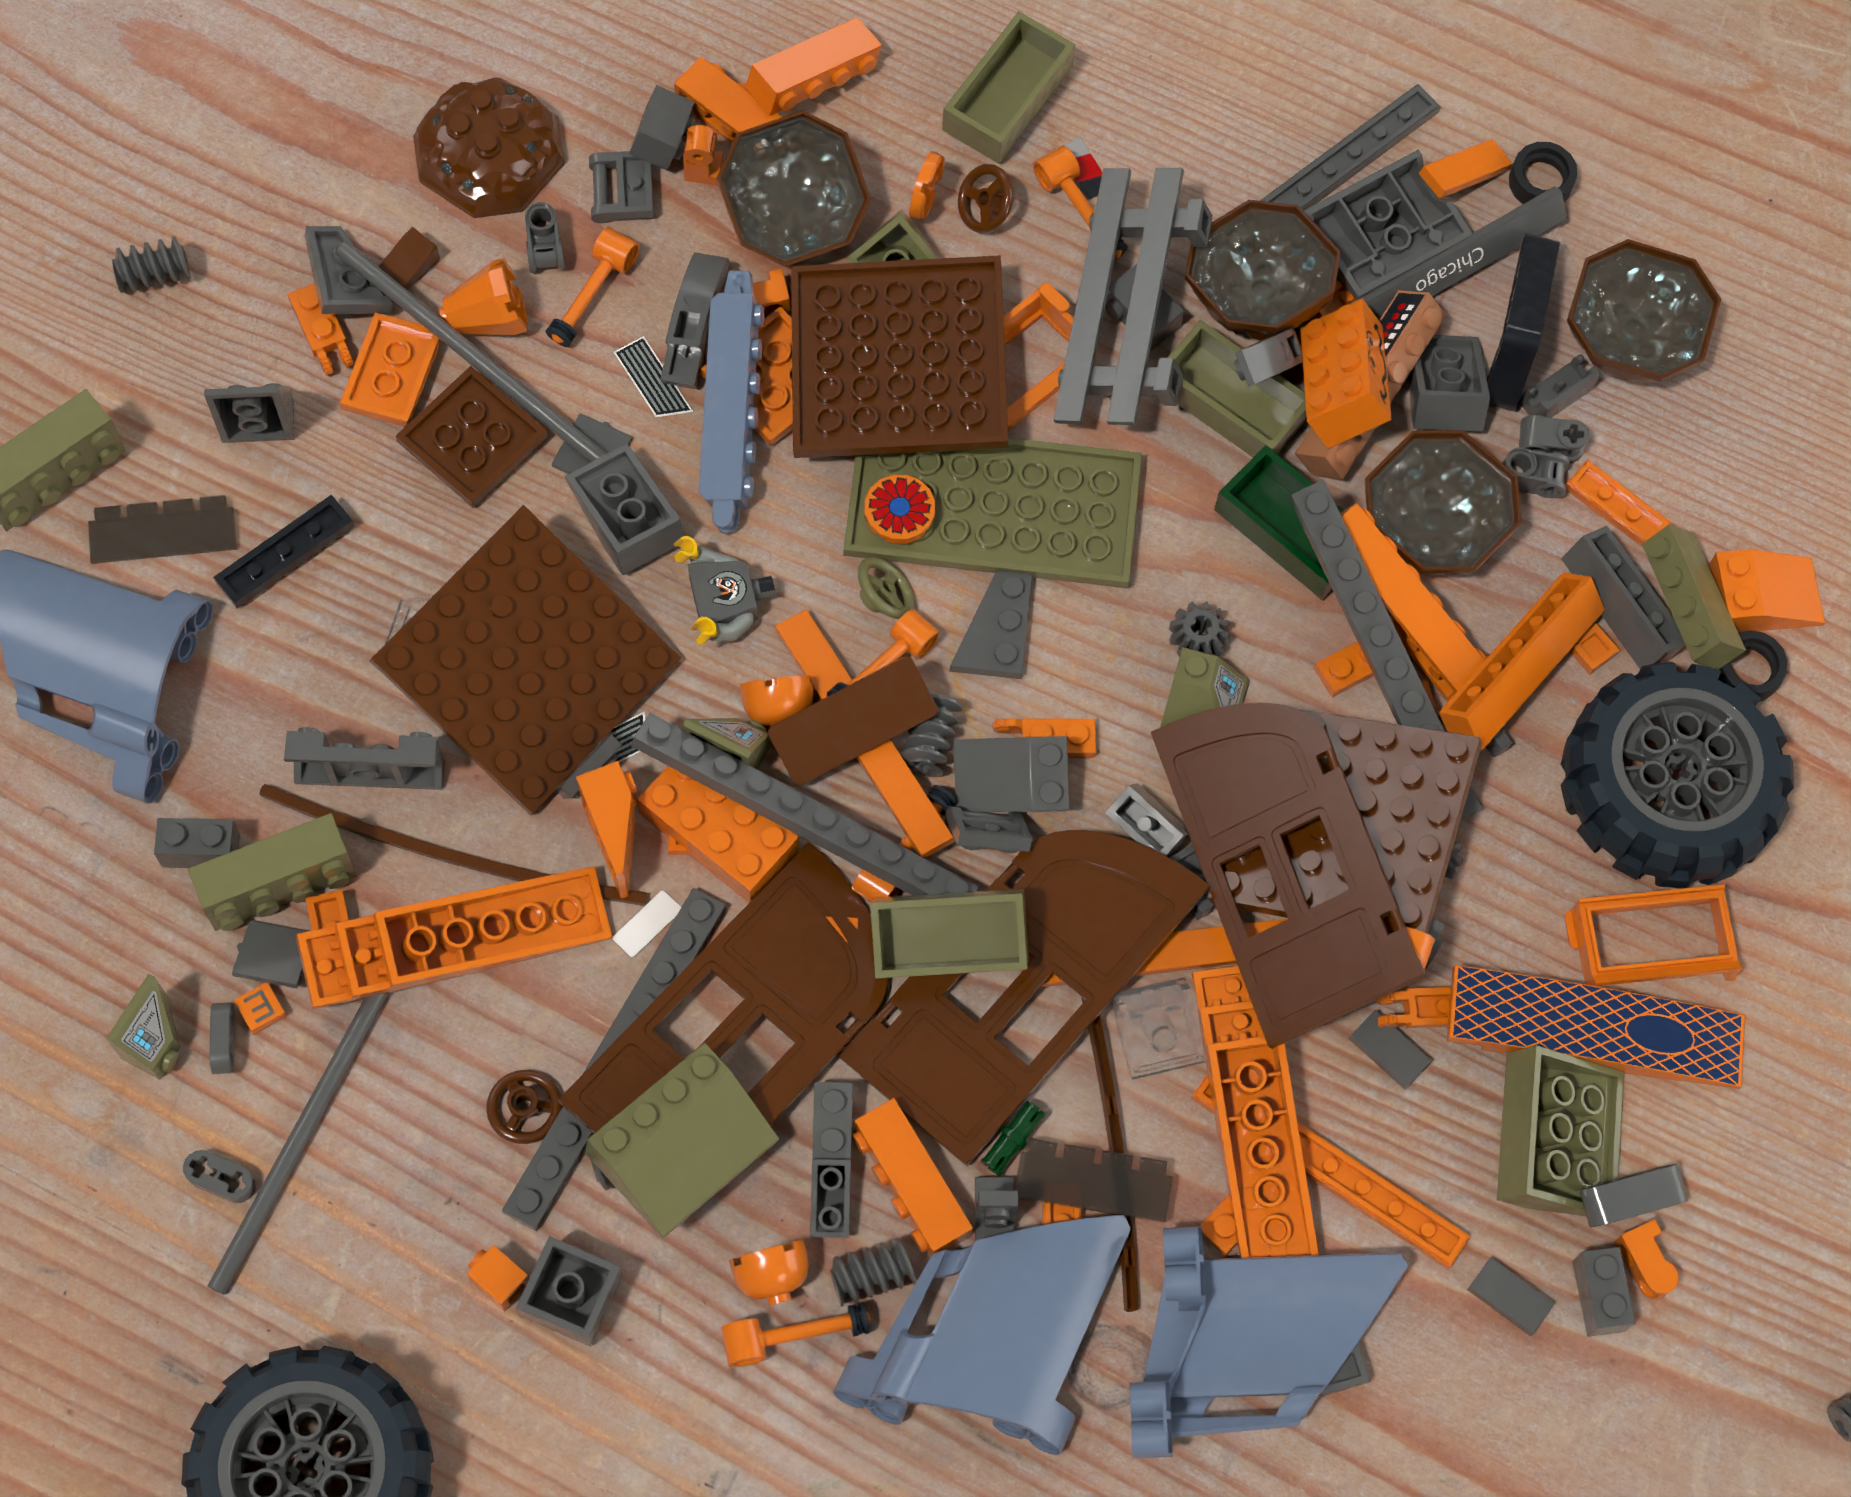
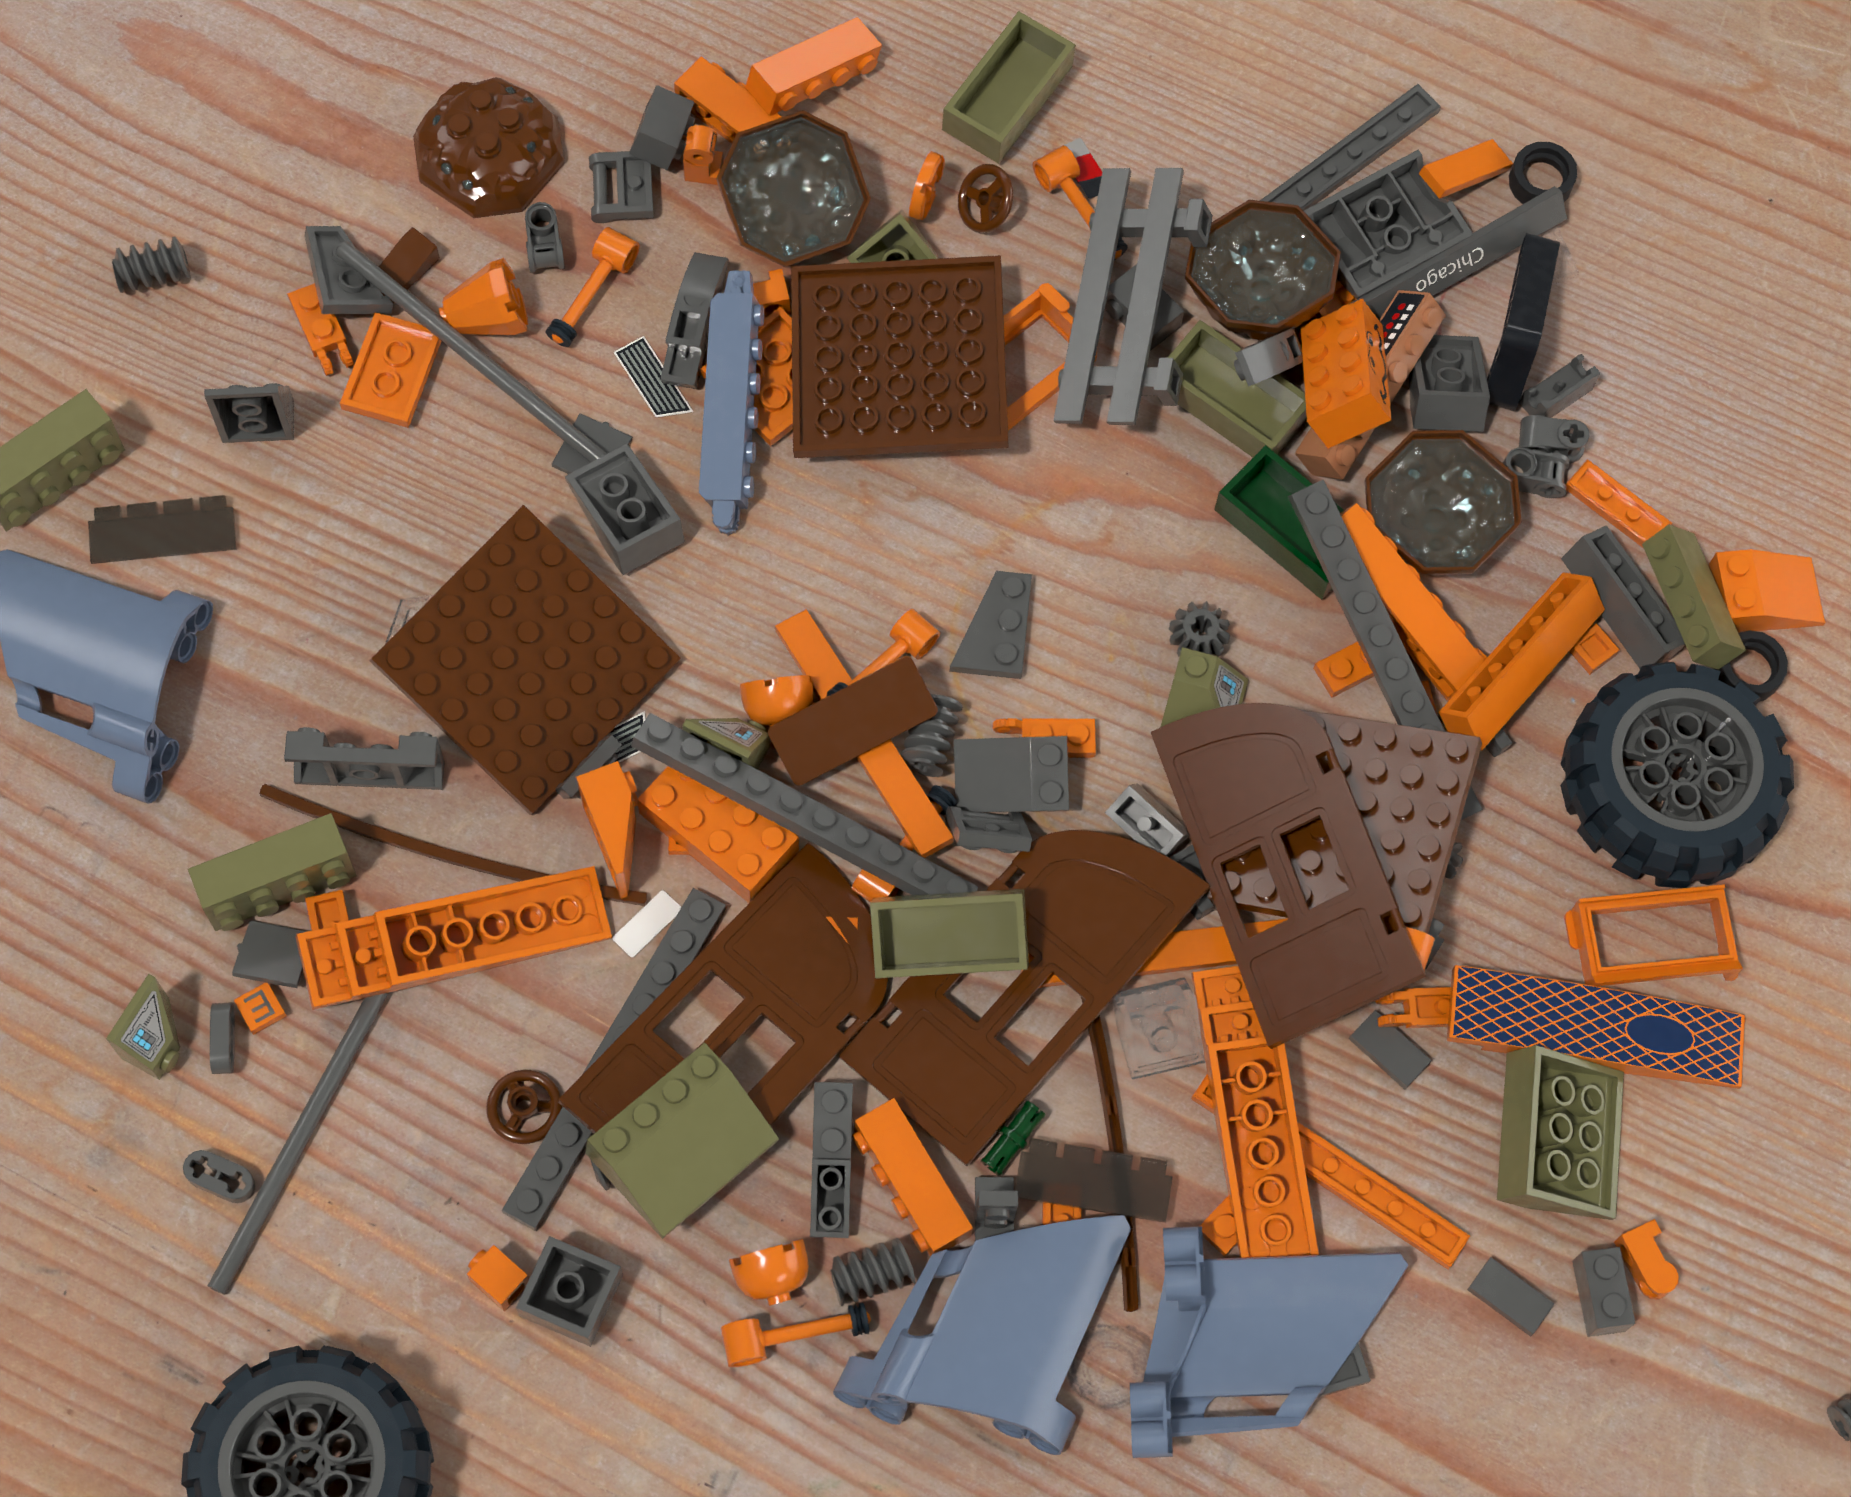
(193, 841): dark grey brick -> none
(283, 551): black plate -> none
(471, 436): reddish brown plate -> none
(722, 592): torso -> none
(880, 594): olive piece -> none
(899, 509): tile -> none
(1013, 510): olive plate -> none
(1633, 1195): dark grey beam -> none
(1643, 312): clear light blue rock -> none

